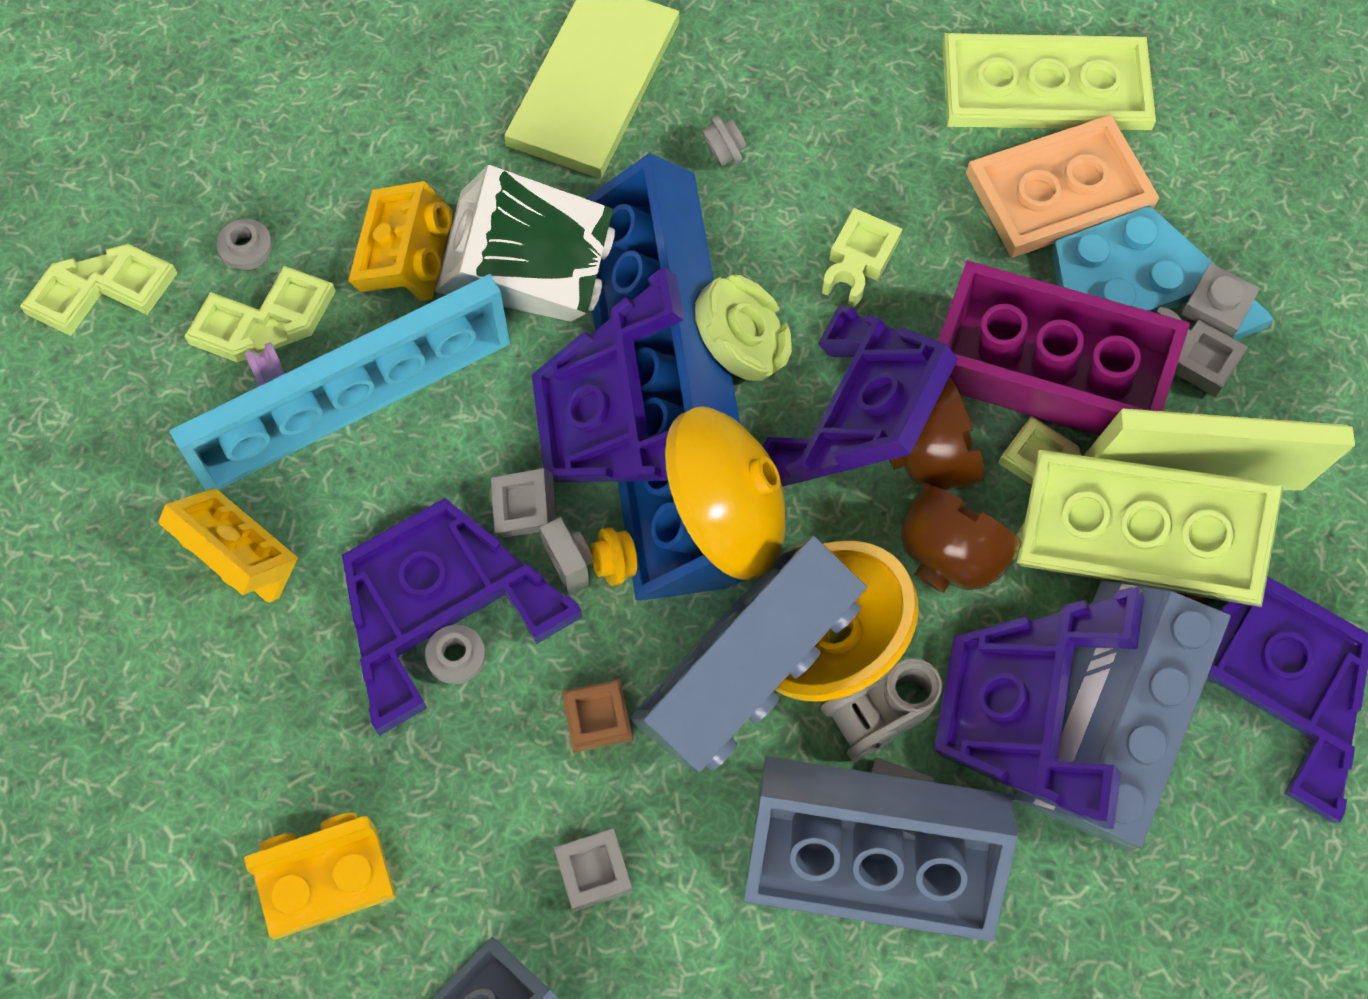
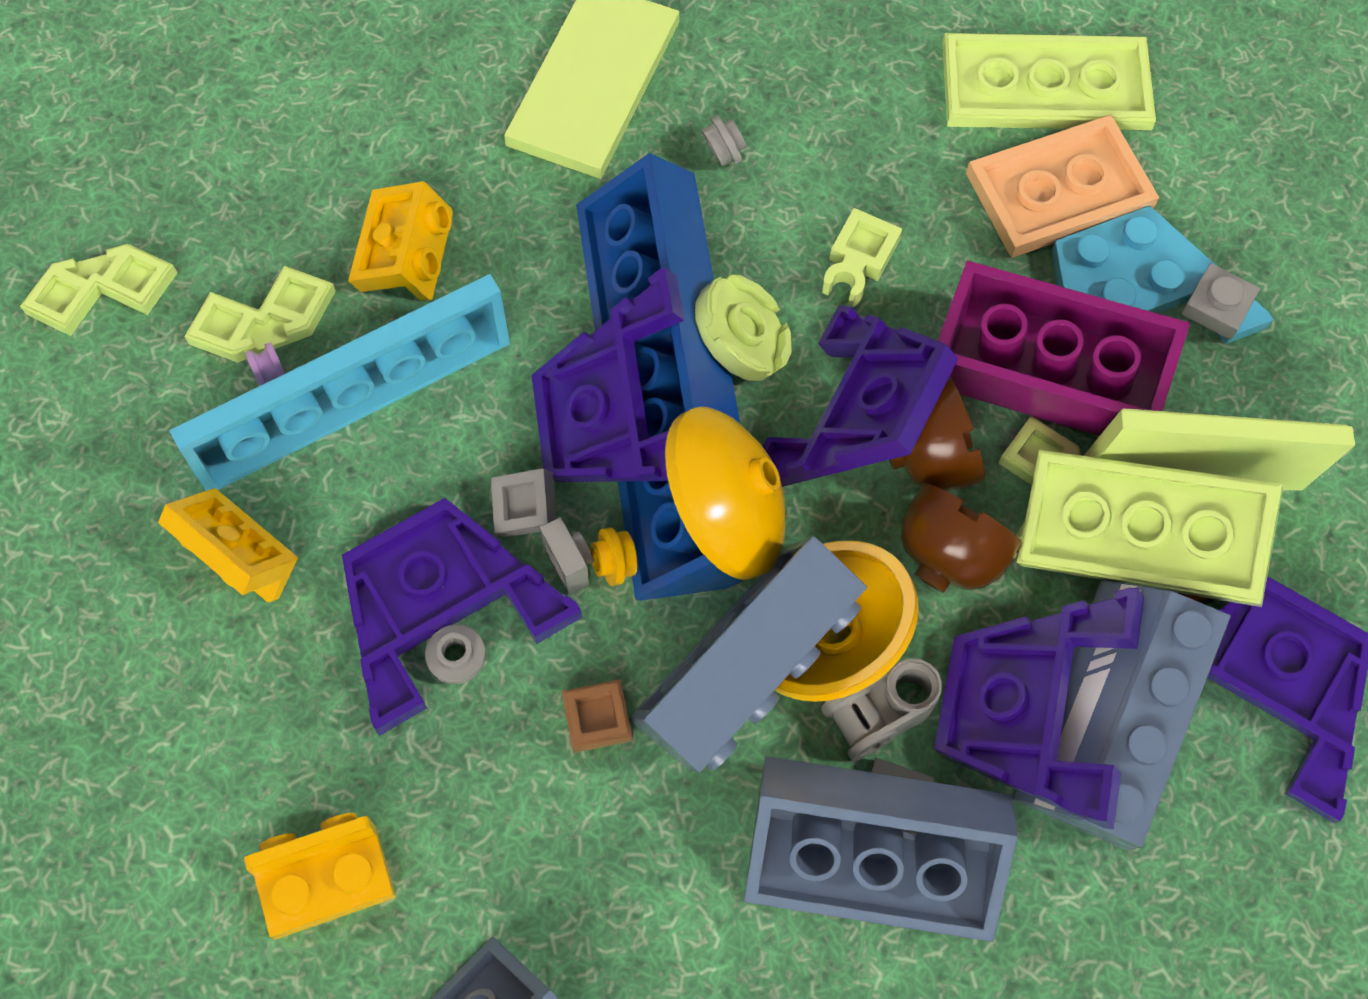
(248, 255): light grey plate -> none
(532, 242): slope -> none
(593, 870): light grey plate -> none
(1206, 356): light grey plate -> none

